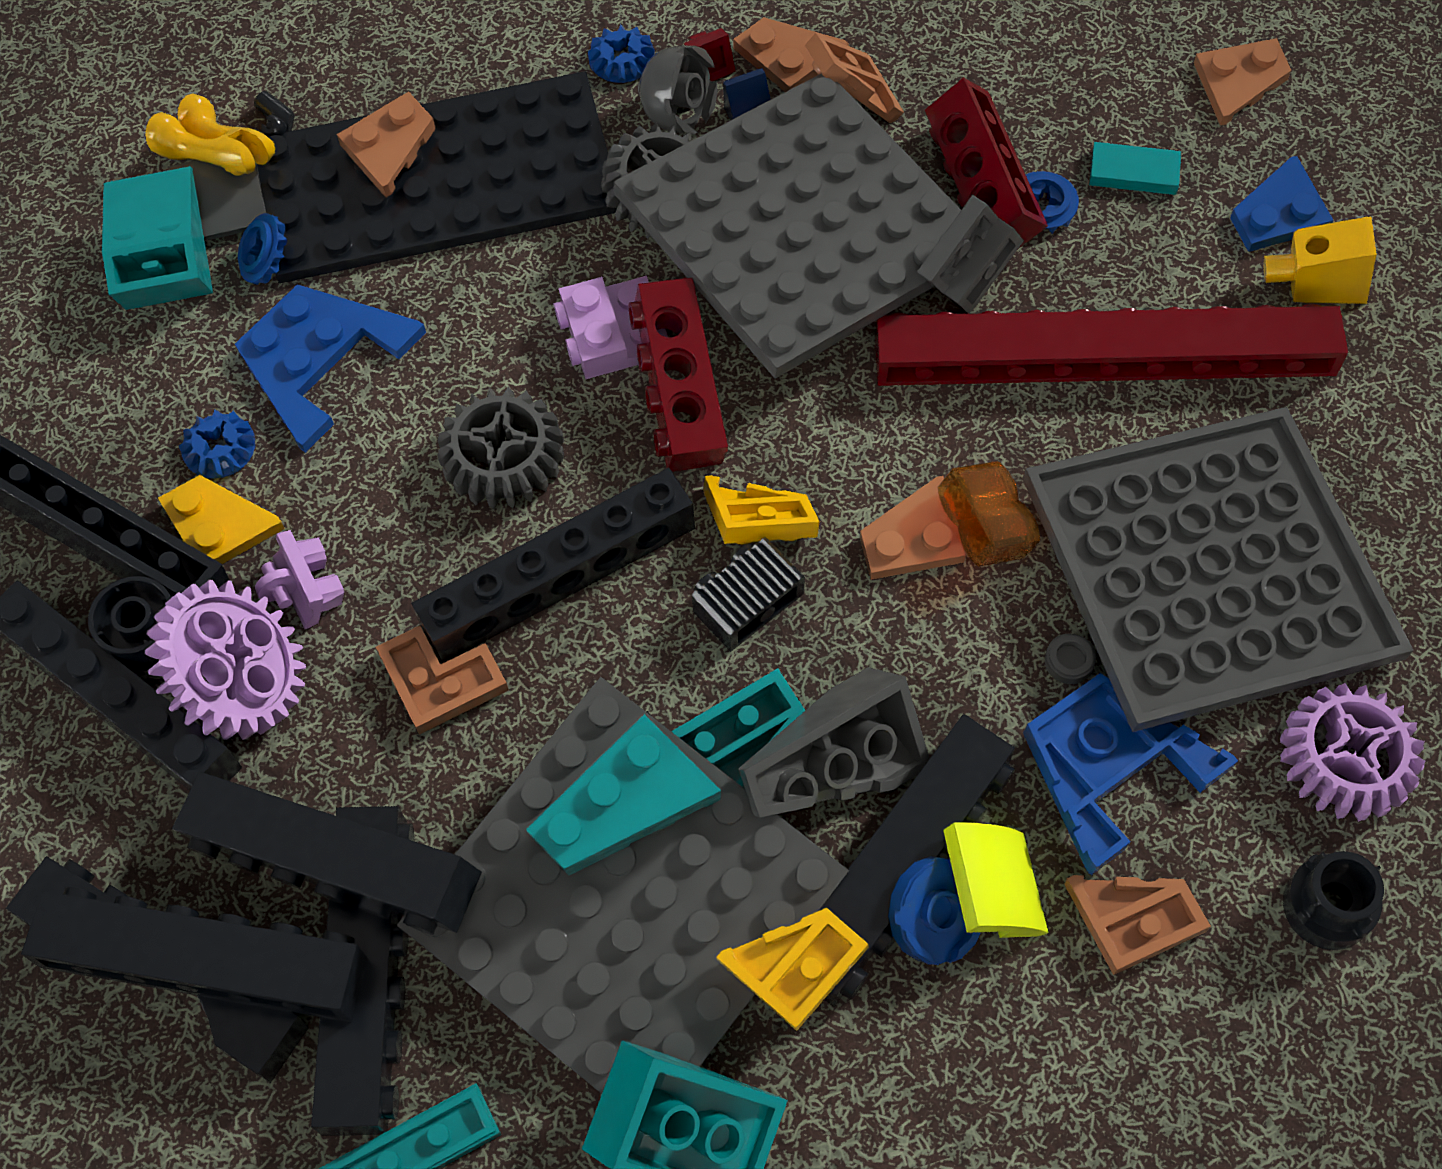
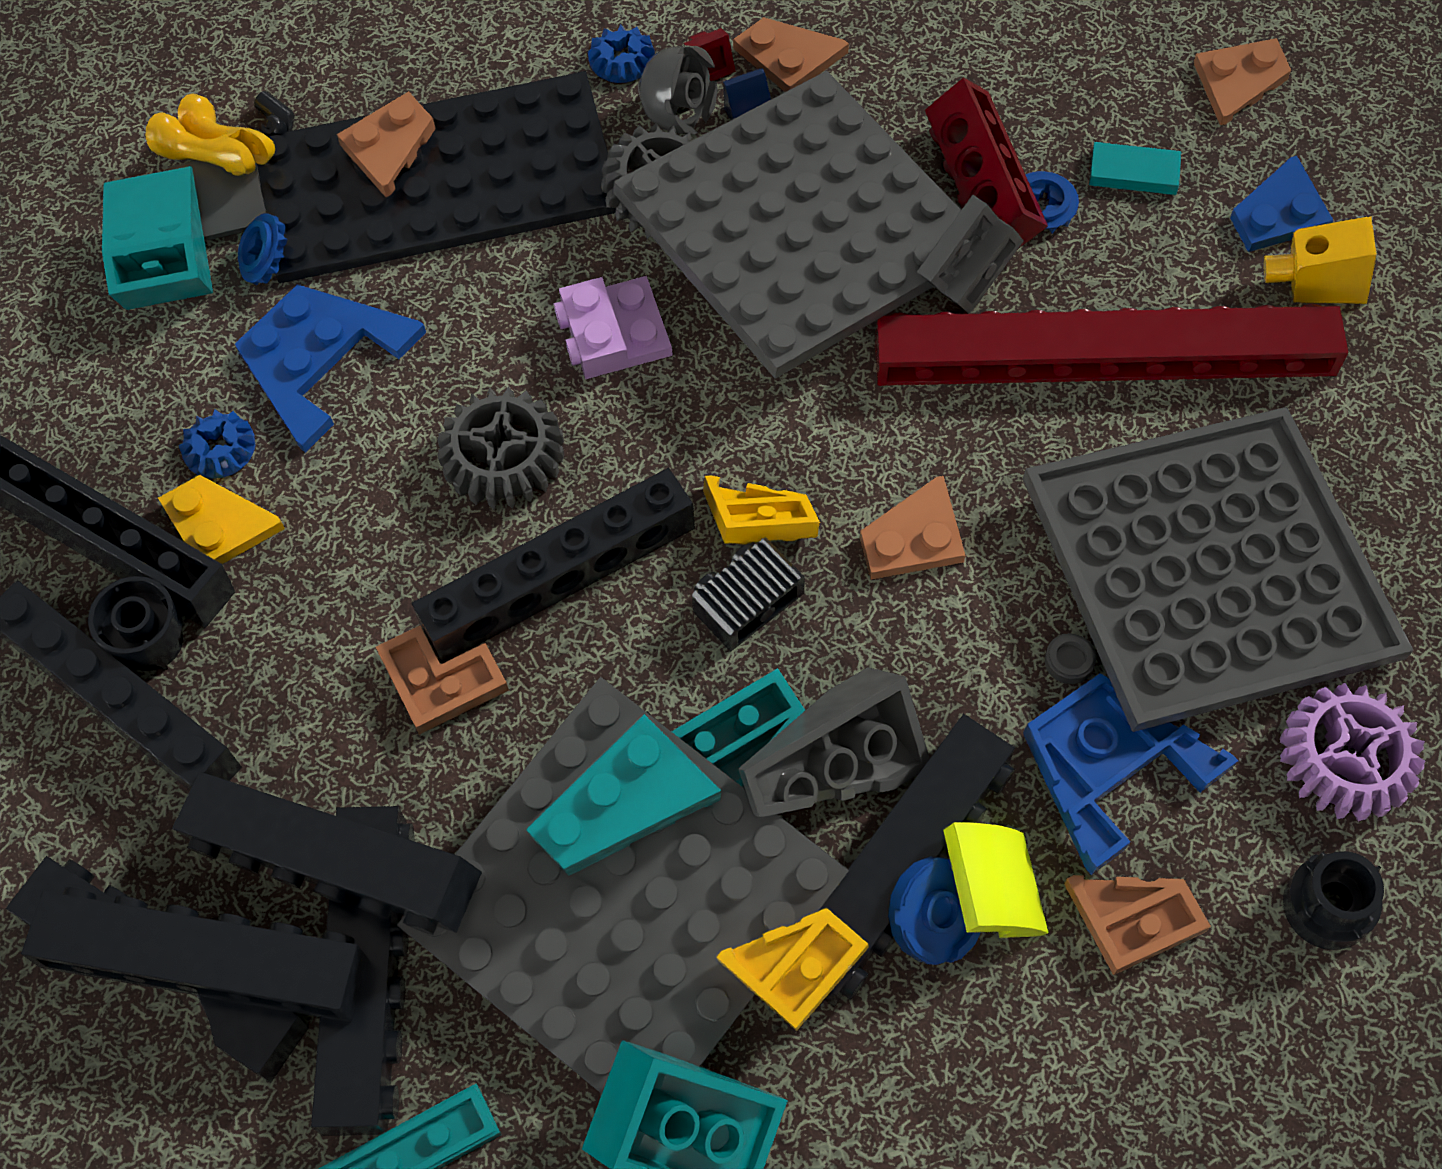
(225, 660): lavender gear -> none
(290, 579): lavender hips -> none
(676, 308): dark red brick -> none
(855, 73): nougat wing -> none
(988, 513): clear orange brick -> none

